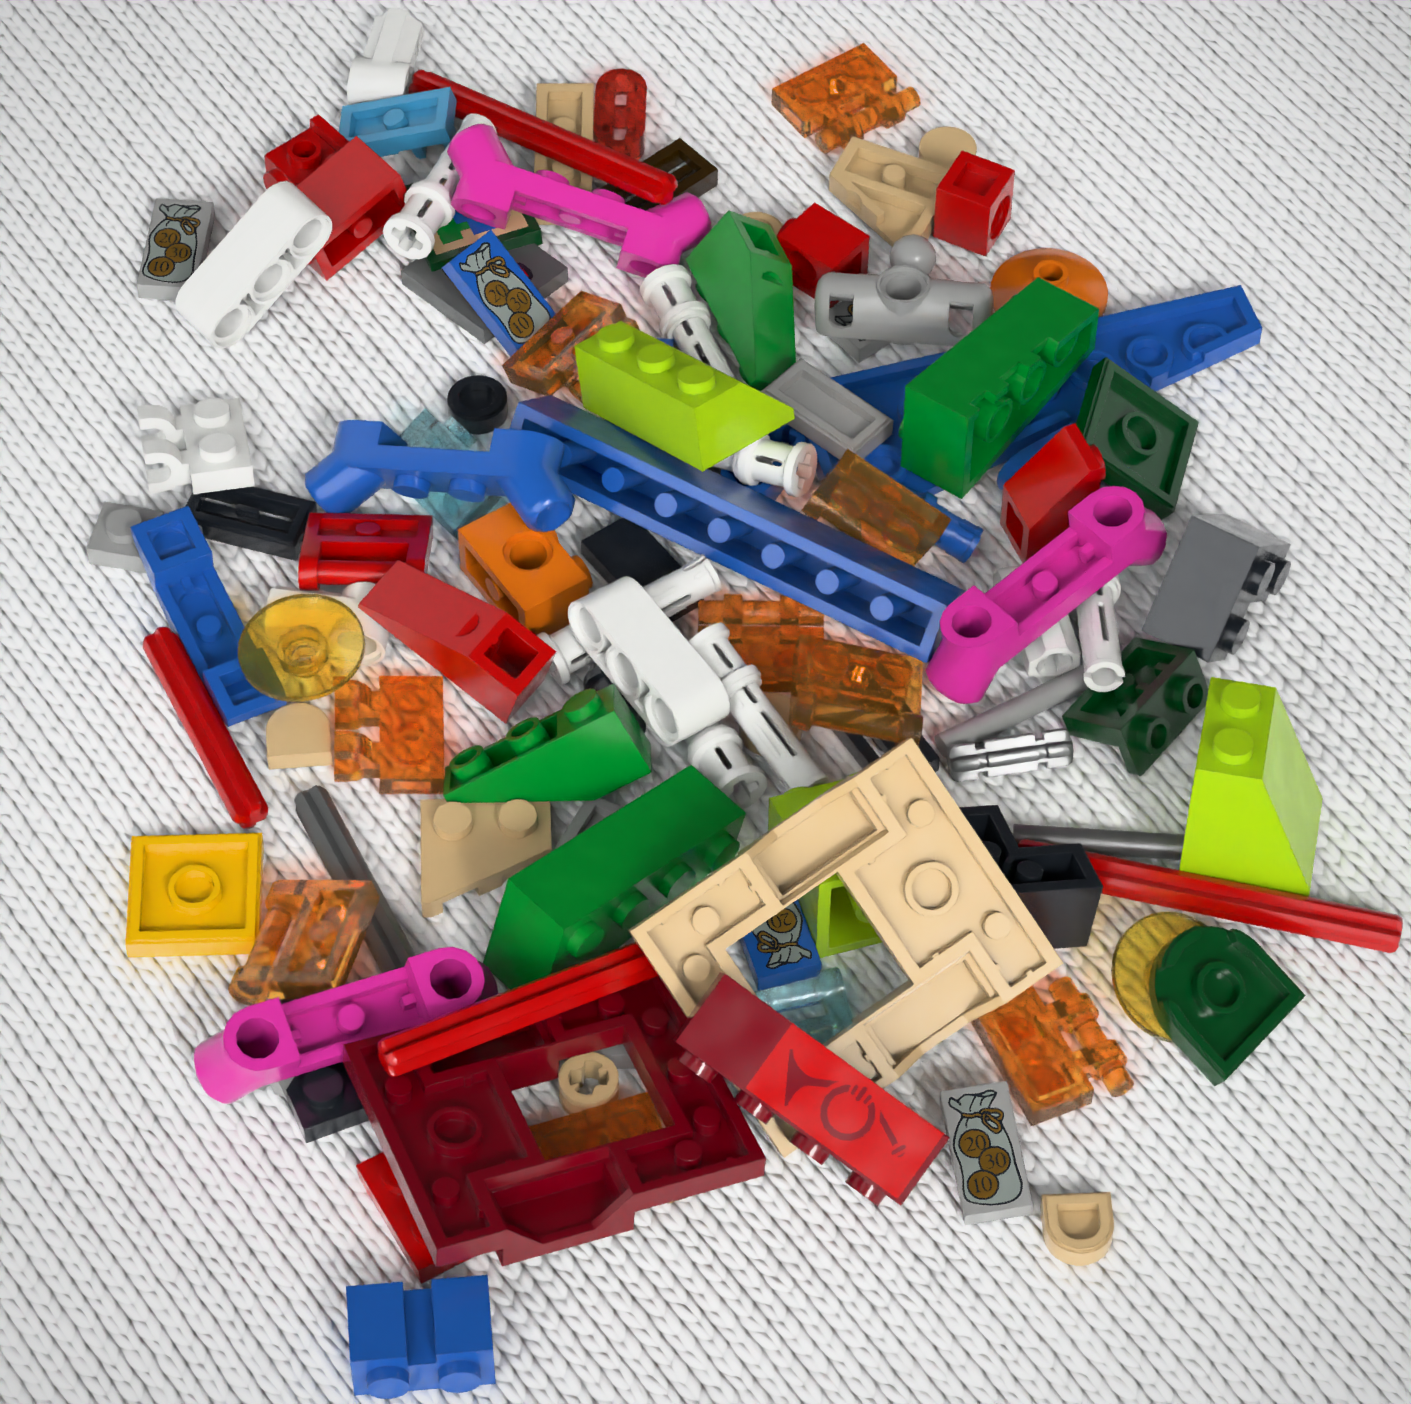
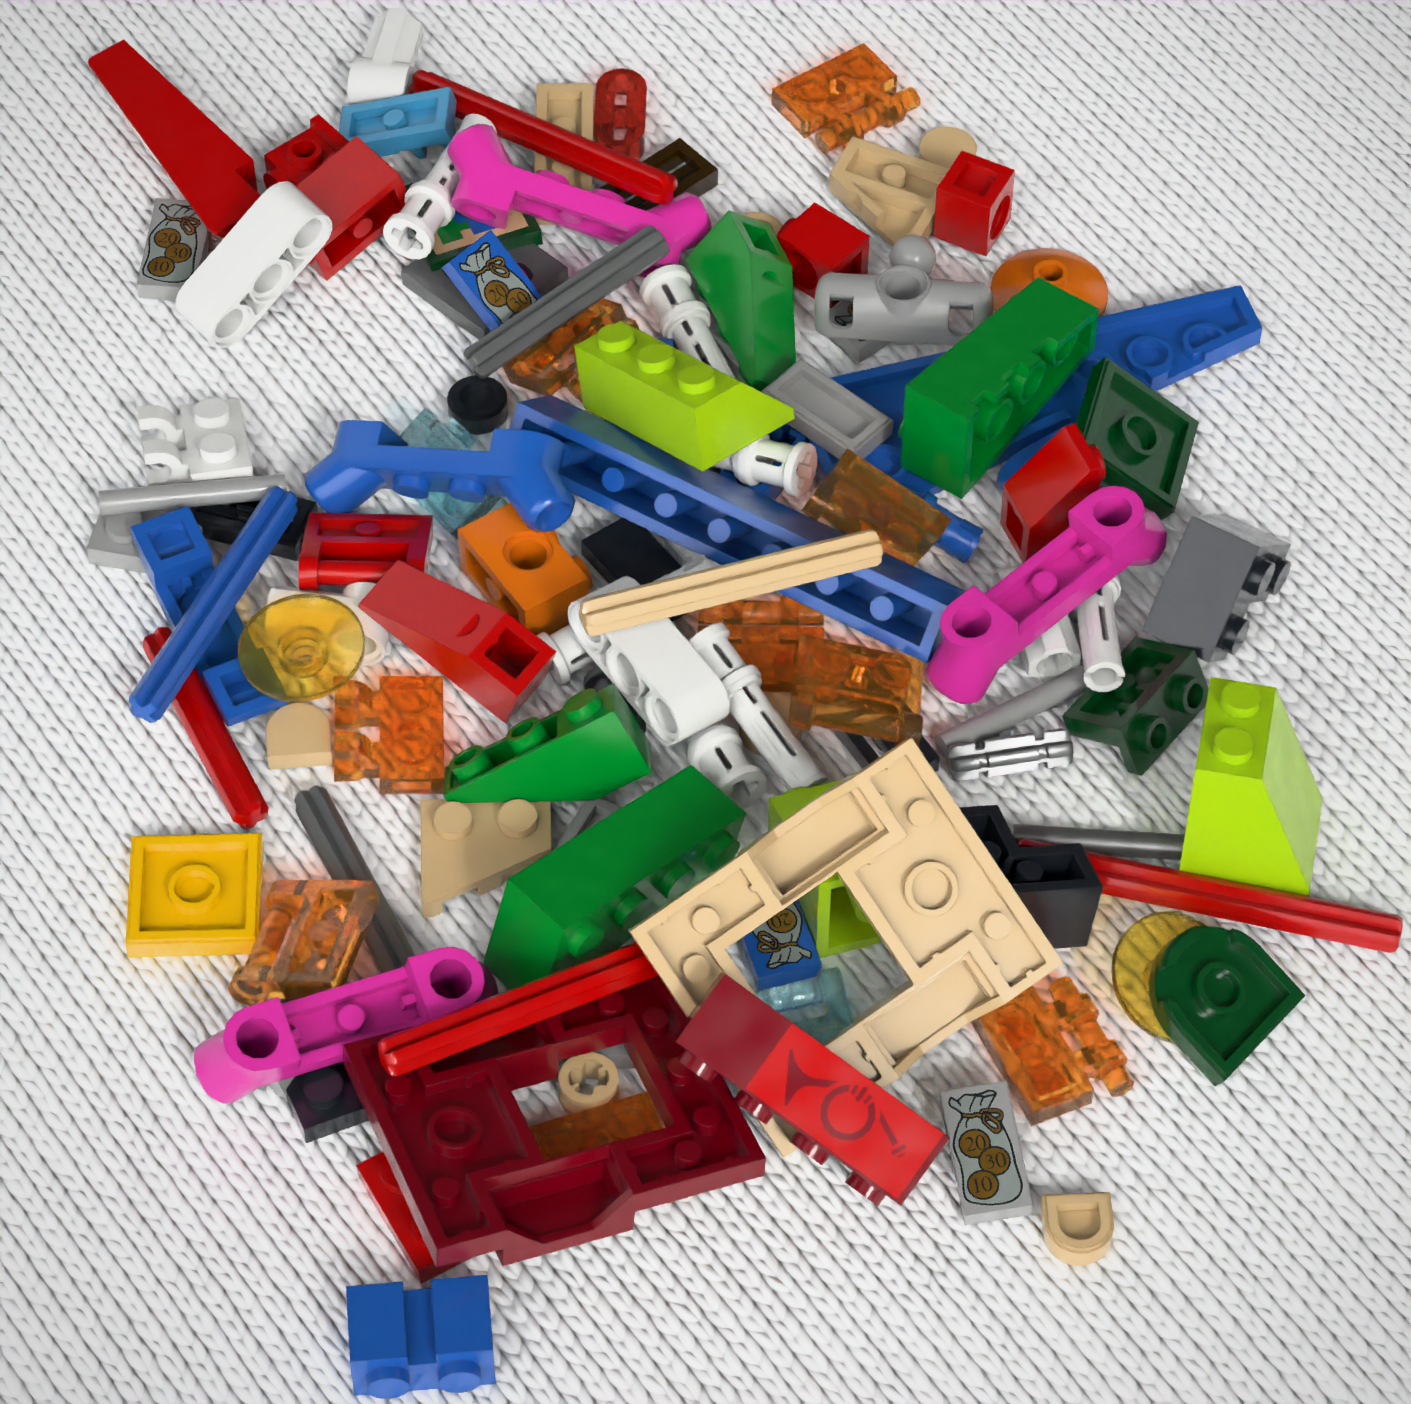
(188, 494): none -> light grey bar
(190, 147): none -> red wedge
(213, 605): none -> blue axle
(566, 302): none -> dark grey axle
(730, 582): none -> tan axle

